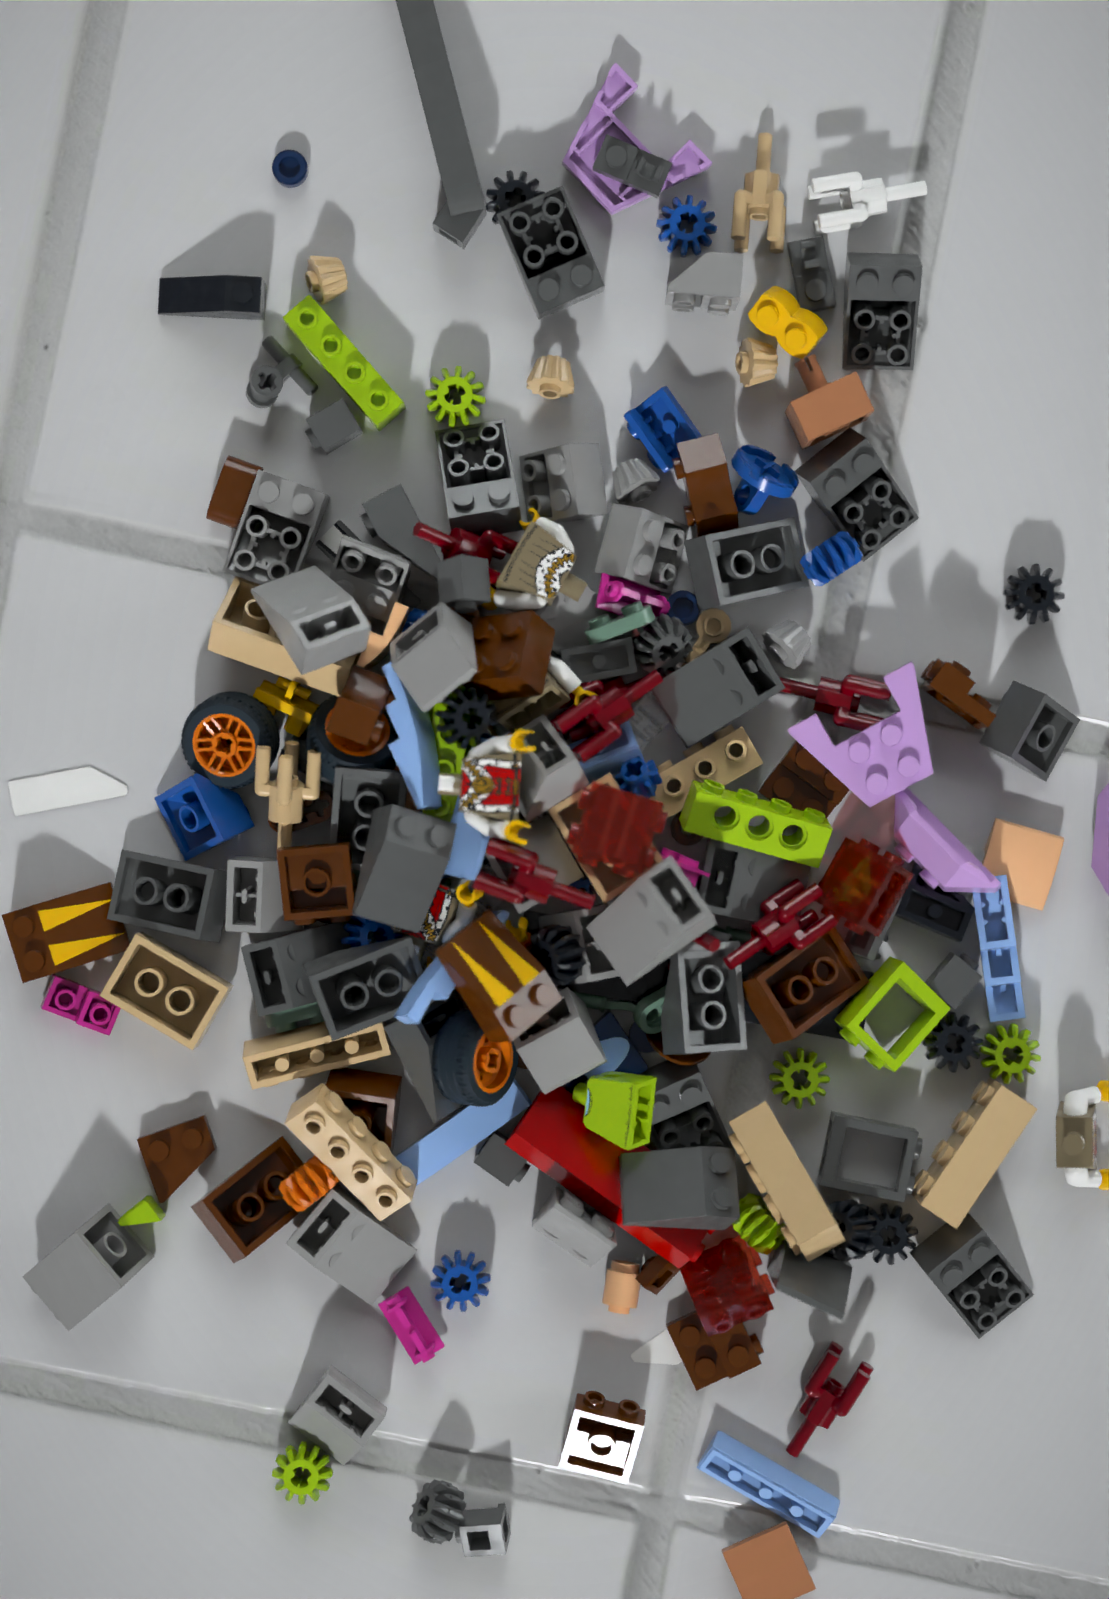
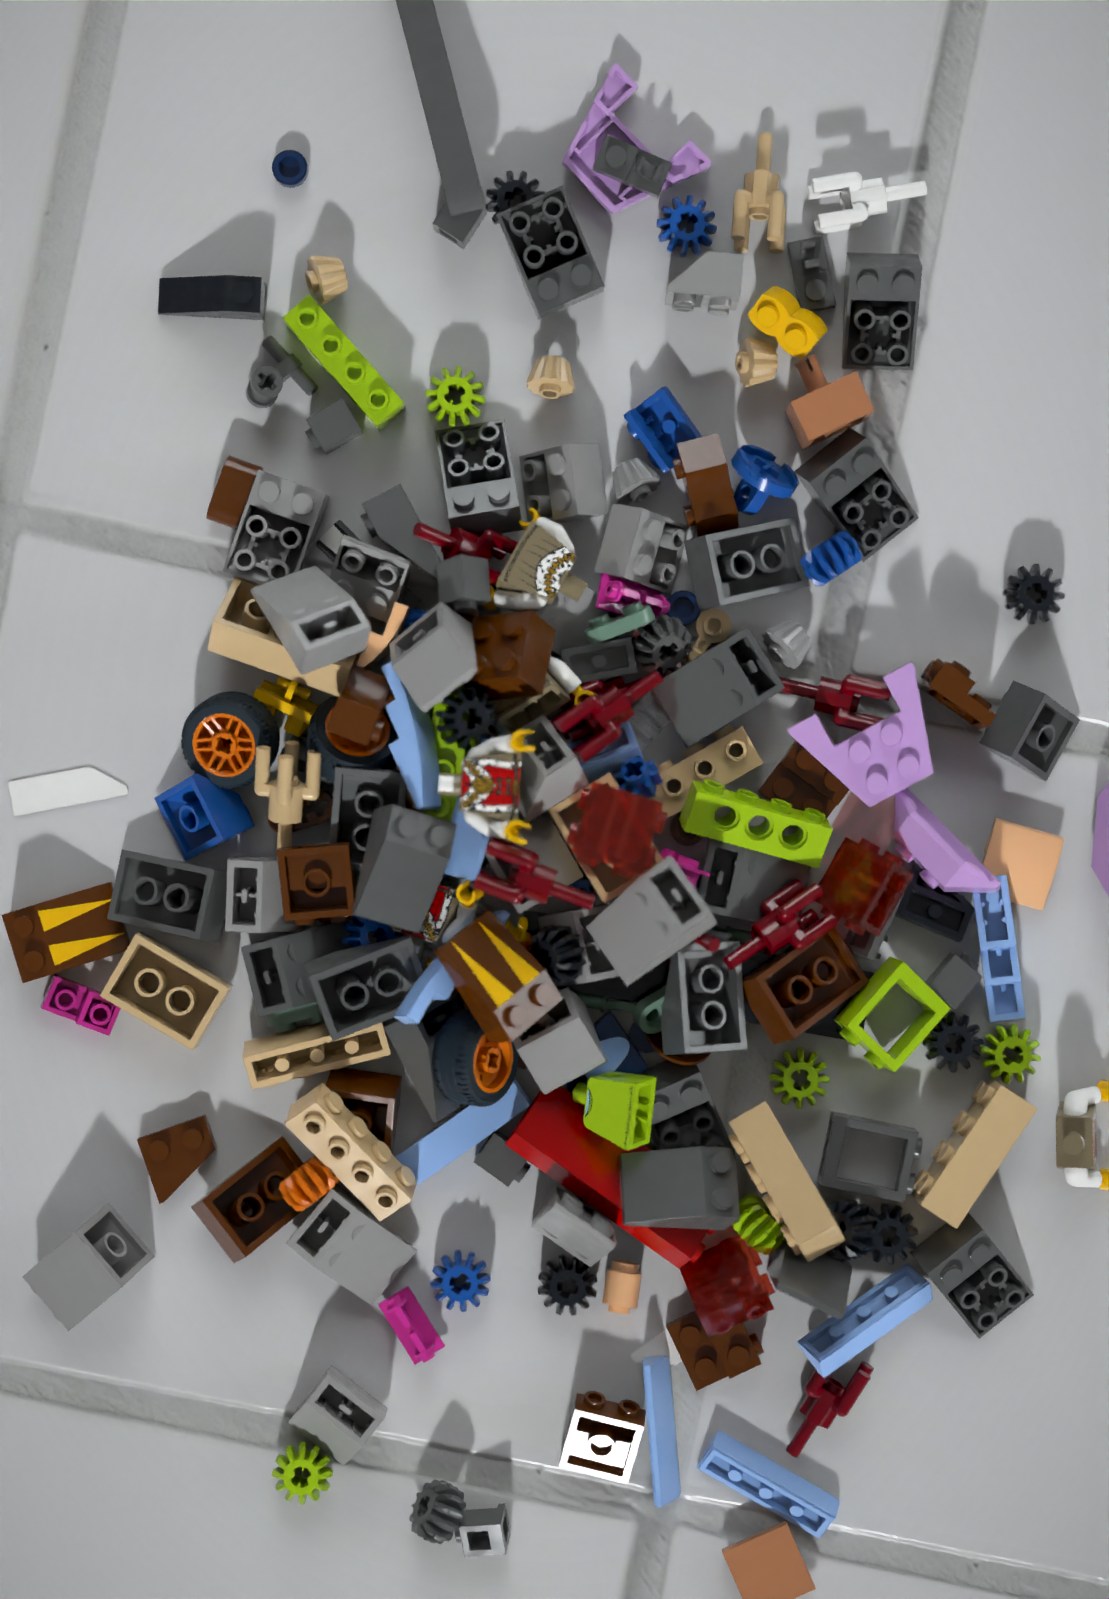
(143, 1212): lime slope -> none
(560, 1274): none -> black gear
(656, 1274): reddish brown plate -> none
(661, 1429): none -> light blue slope
(866, 1320): none -> light blue slope

